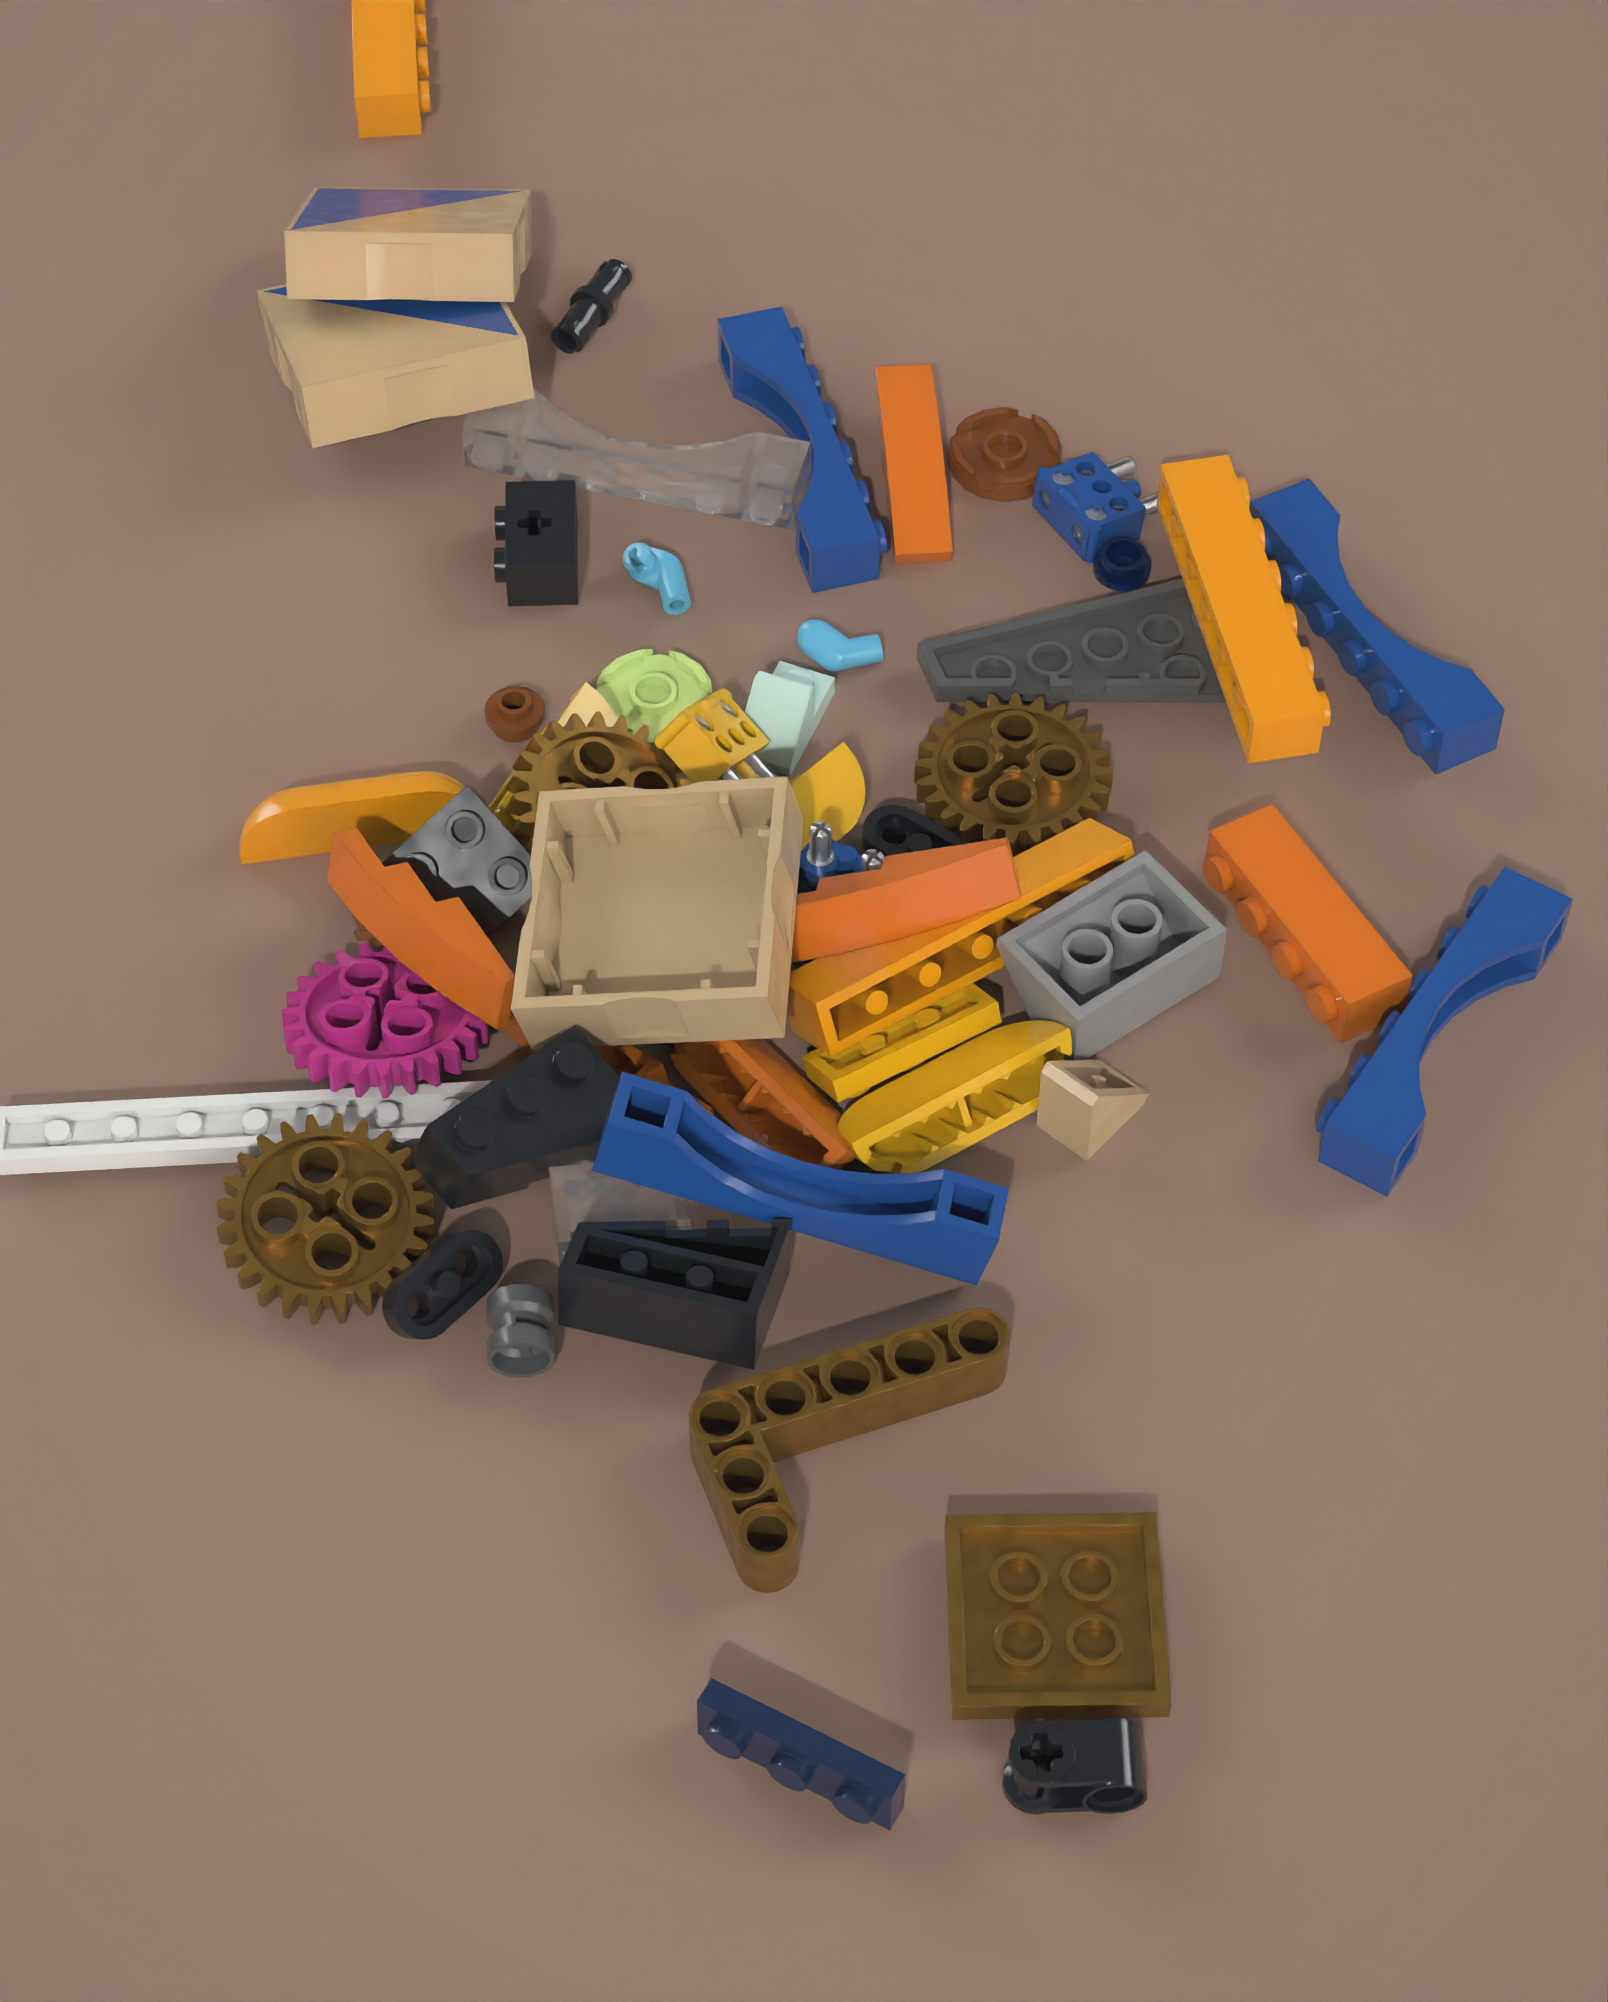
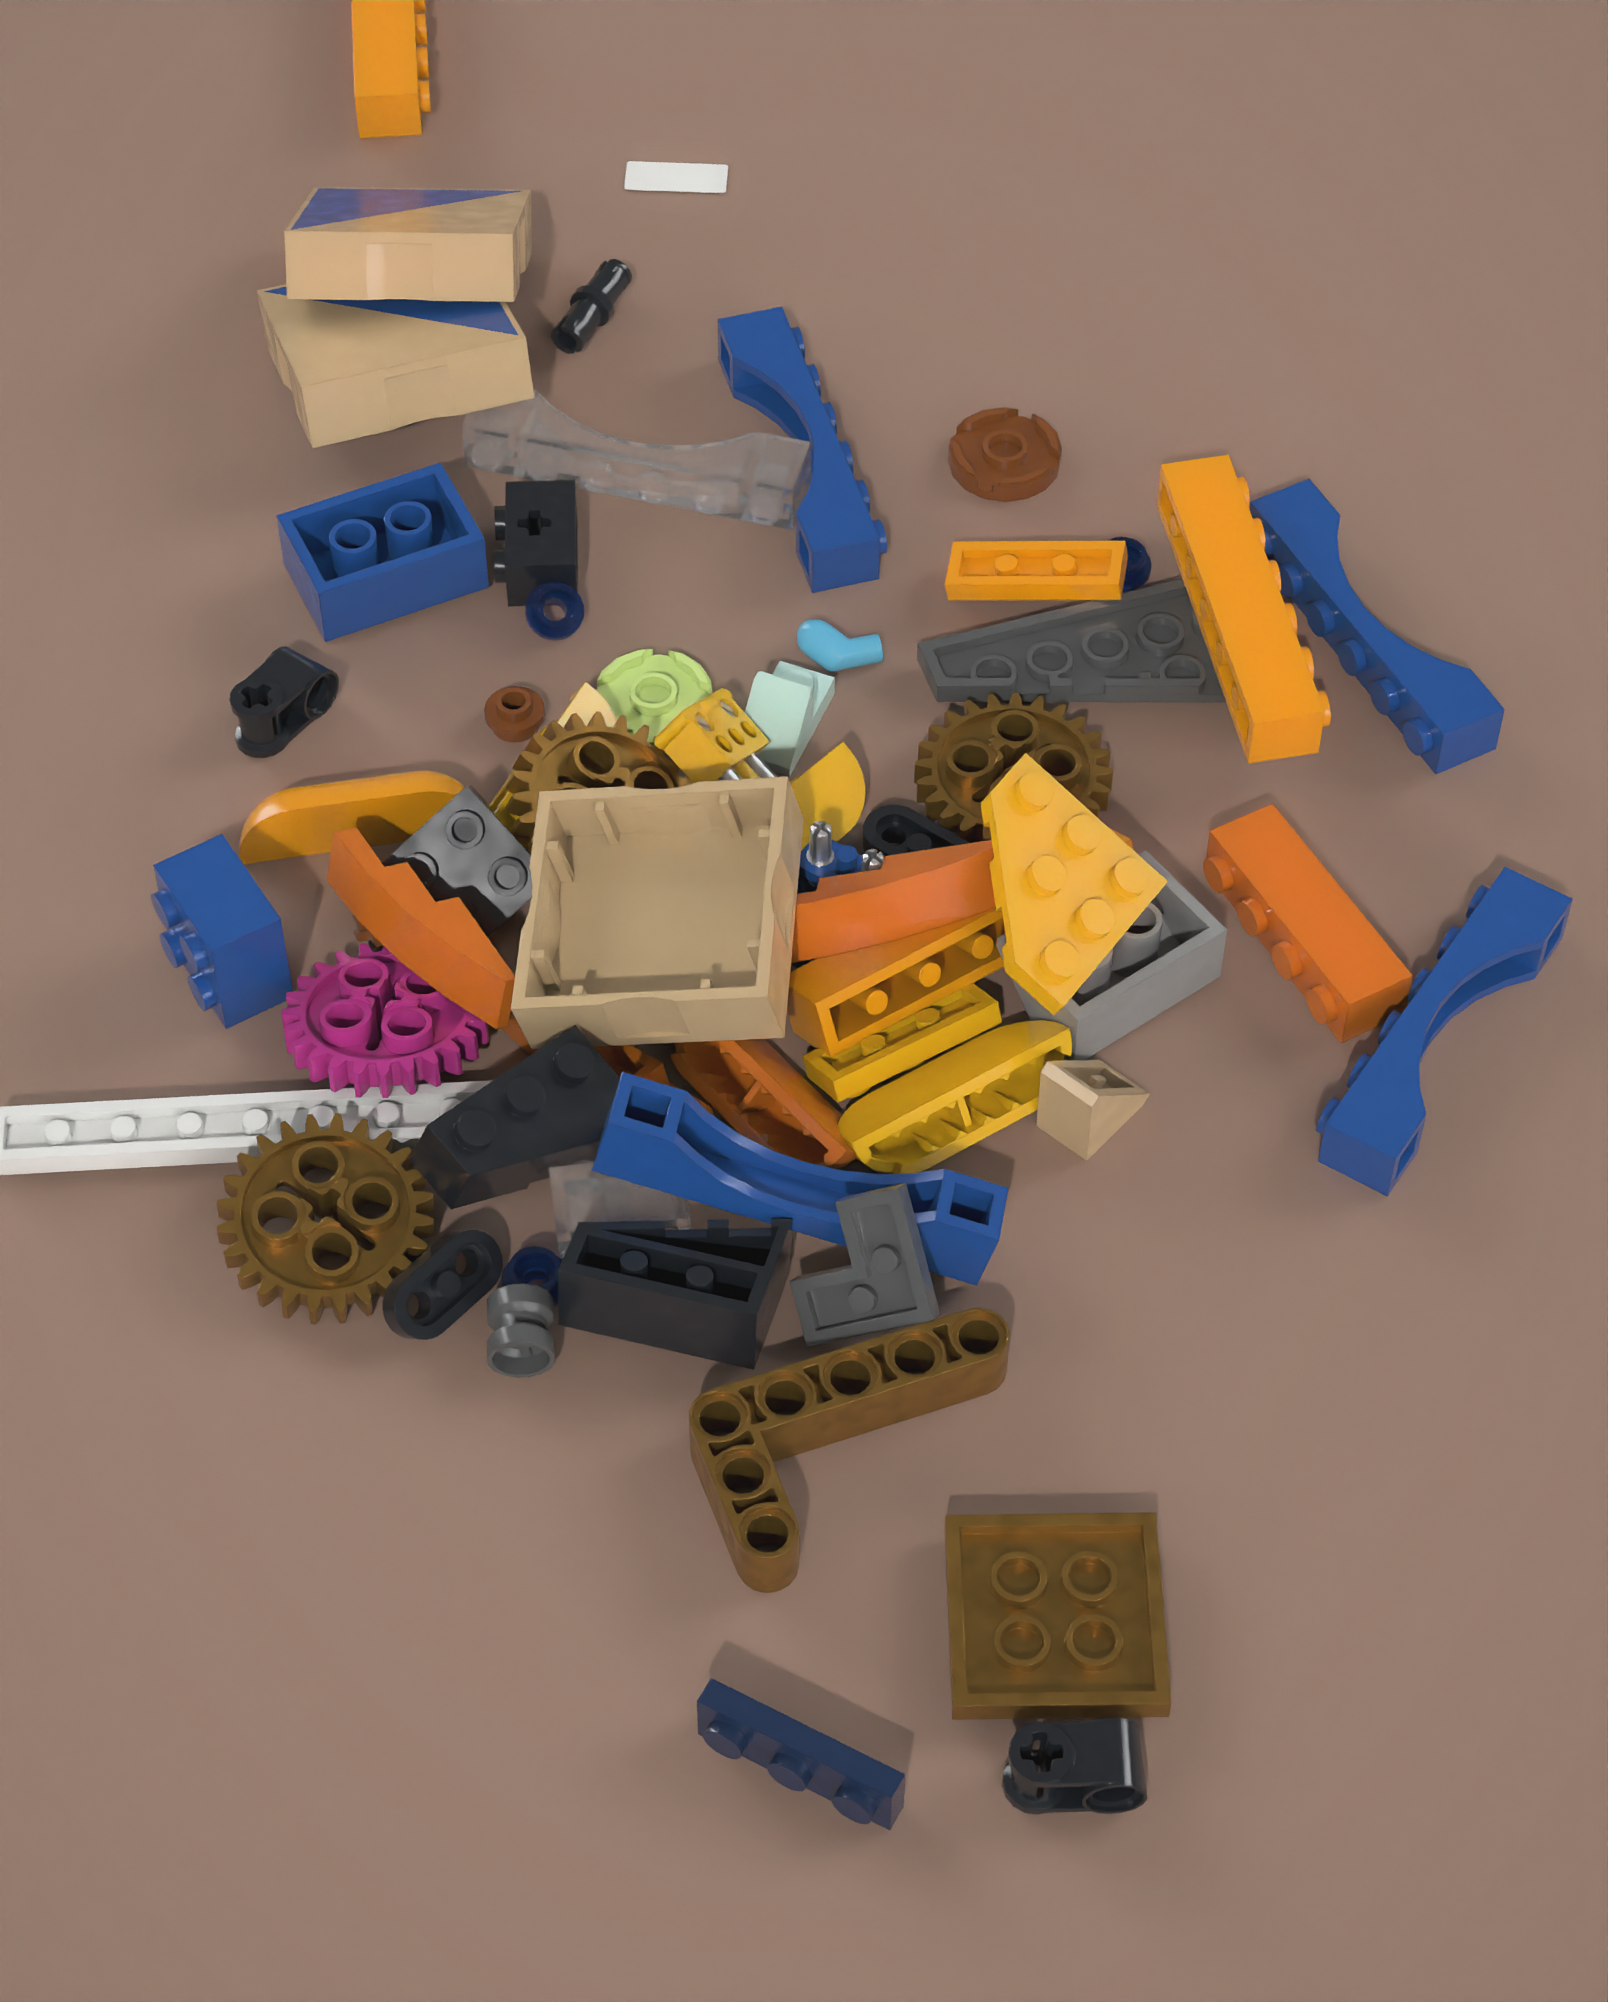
(221, 931): none -> blue brick
(280, 701): none -> black piece
(383, 551): none -> blue brick
(534, 1264): none -> clear blue plate
(558, 594): none -> clear blue plate
(661, 572): medium azure arm -> none
(676, 177): none -> white sticker
(886, 1278): none -> dark grey plate
(913, 464): orange slope -> none
(1036, 570): none -> light orange plate
(1060, 883): none -> yellow plate
(1091, 503): blue piece -> none

